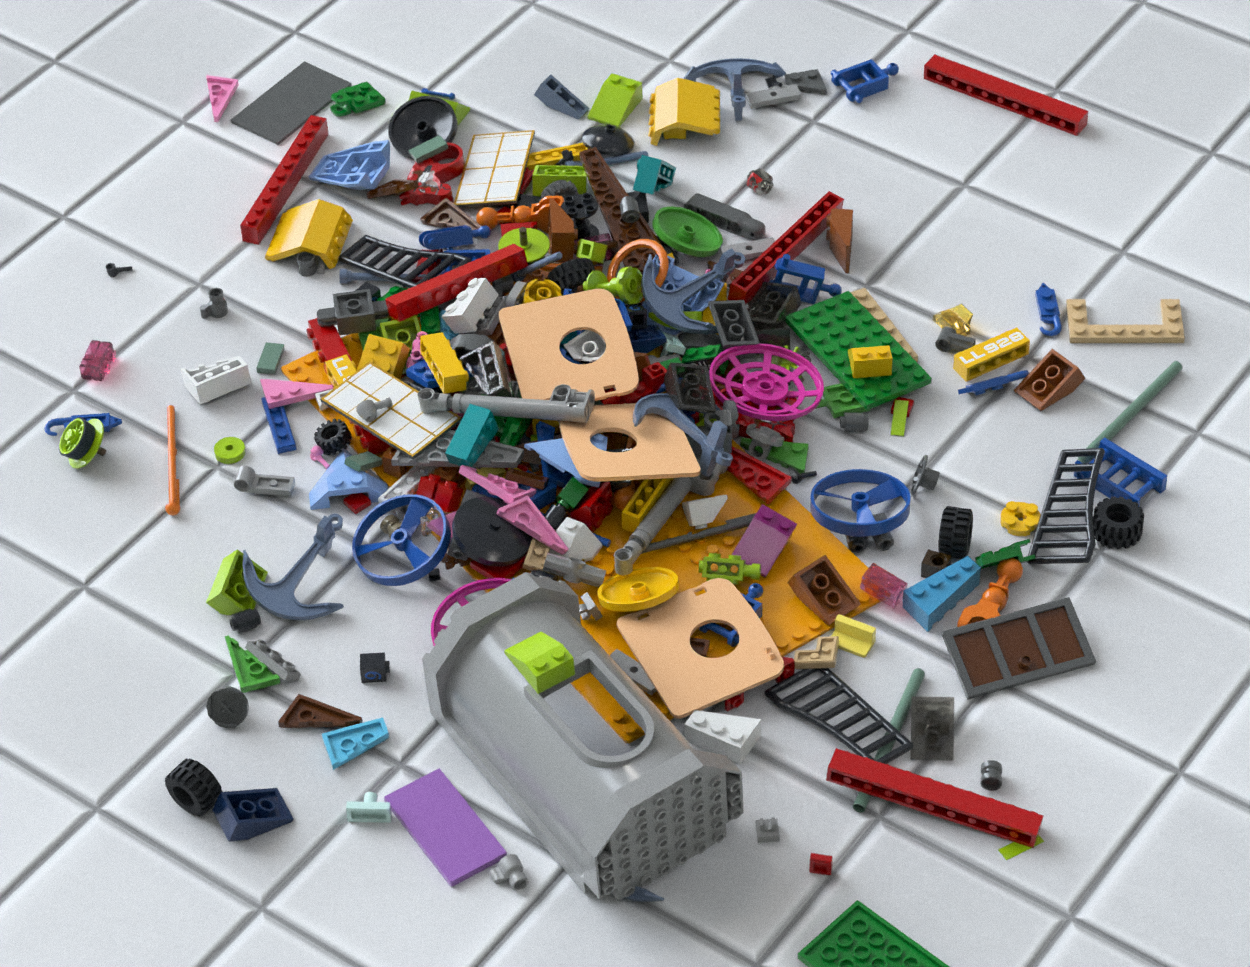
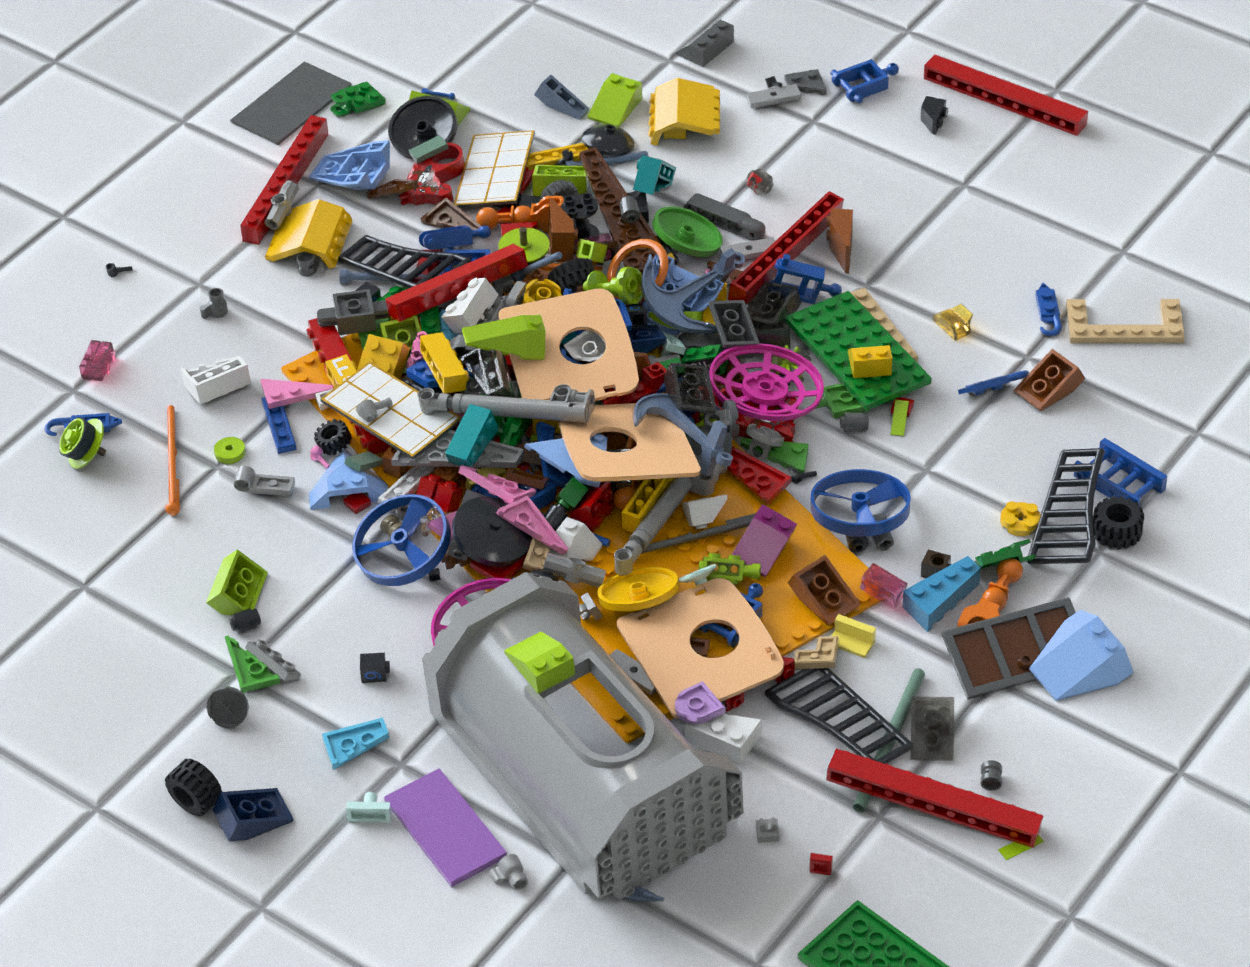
(220, 92): bright pink wing -> none
(270, 358): sand green tile -> none
(279, 596): sand blue piece -> none
(281, 205): none -> light grey piece
(310, 713): reddish brown wing -> none
(515, 335): none -> lime wedge
(698, 576): none -> light aqua dish
(698, 705): none -> lavender tile
(708, 43): none -> dark grey slope
(734, 69): sand blue piece -> none
(926, 478): dark grey wheel -> none
(933, 112): none -> black slope
(949, 339): dark grey piece -> none
(955, 532): black tyre -> none
(991, 354): yellow brick -> none
(1081, 658): none -> light blue wedge
(1135, 407): sand green piece -> none

